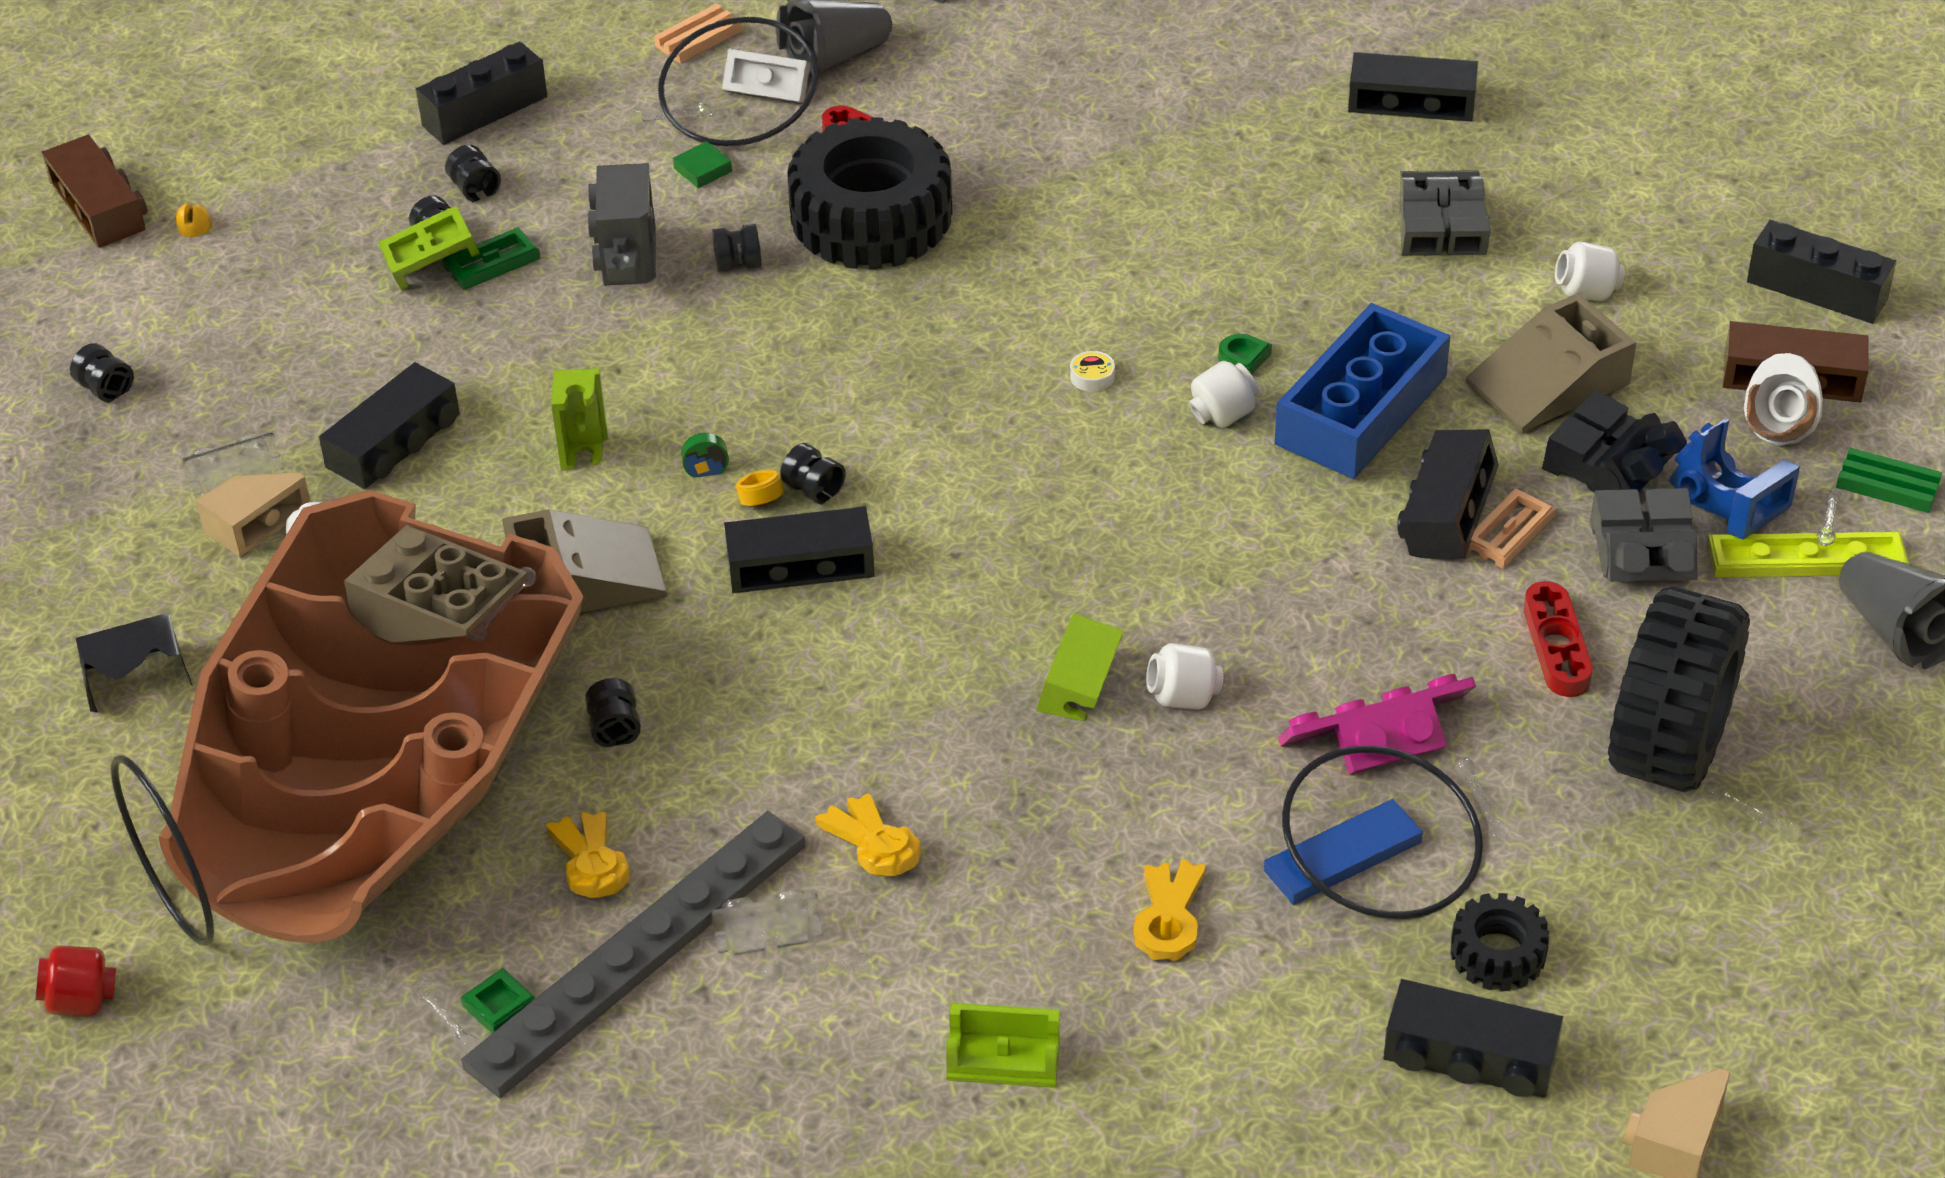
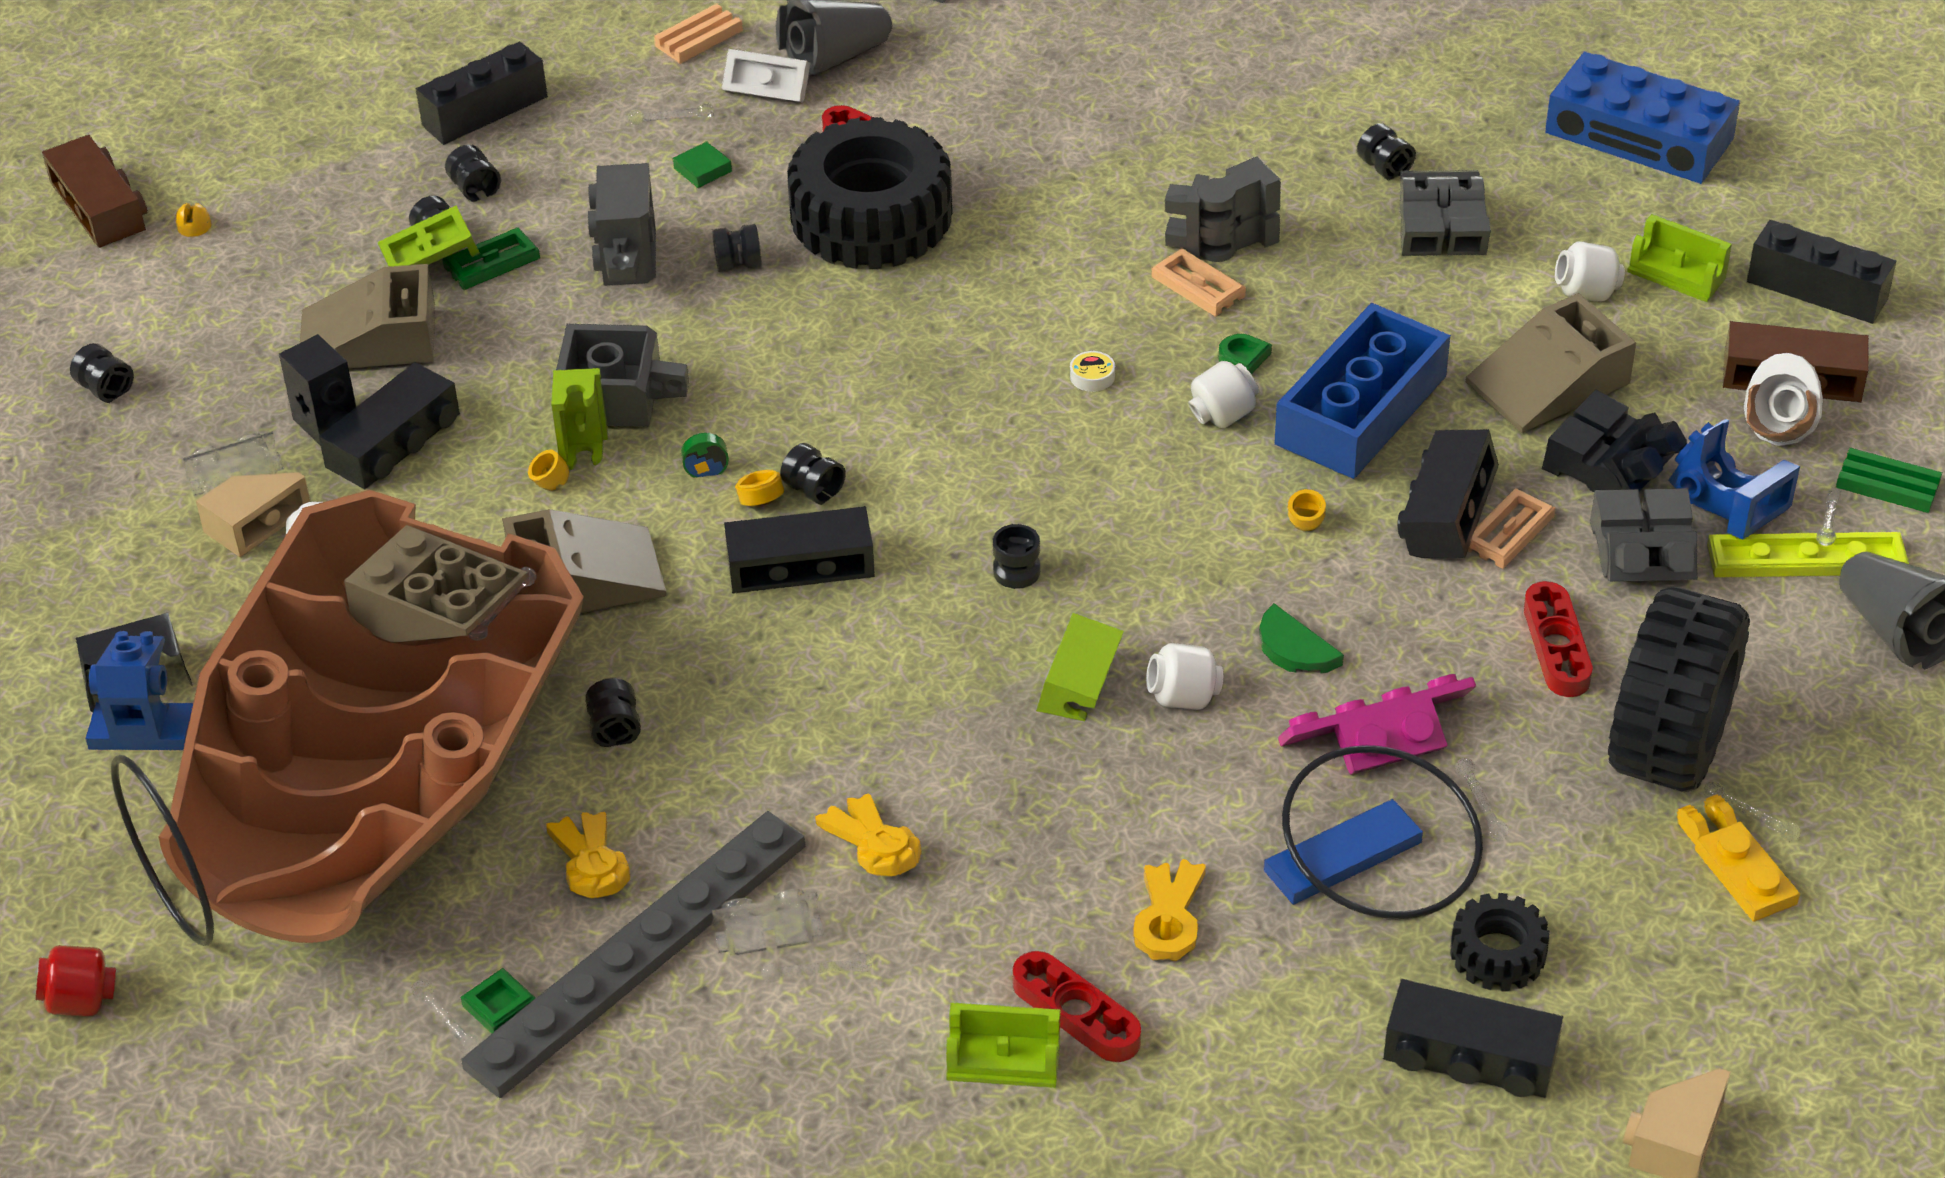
(129, 698): none -> blue tile
(317, 385): none -> black brick
(378, 318): none -> dark tan slope
(548, 470): none -> yellow hinge
(628, 368): none -> dark grey hinge
(783, 126): black piece -> none
(1016, 556): none -> black wheel
(1071, 986): none -> red beam
(1194, 285): none -> light nougat tile
(1225, 211): none -> dark grey hips
(1294, 645): none -> green tile
(1308, 504): none -> yellow hinge
(1386, 151): none -> black wheel
(1412, 86): black brick -> none
(1642, 117): none -> blue brick
(1680, 258): none -> lime hinge
(1738, 859): none -> yellow hinge

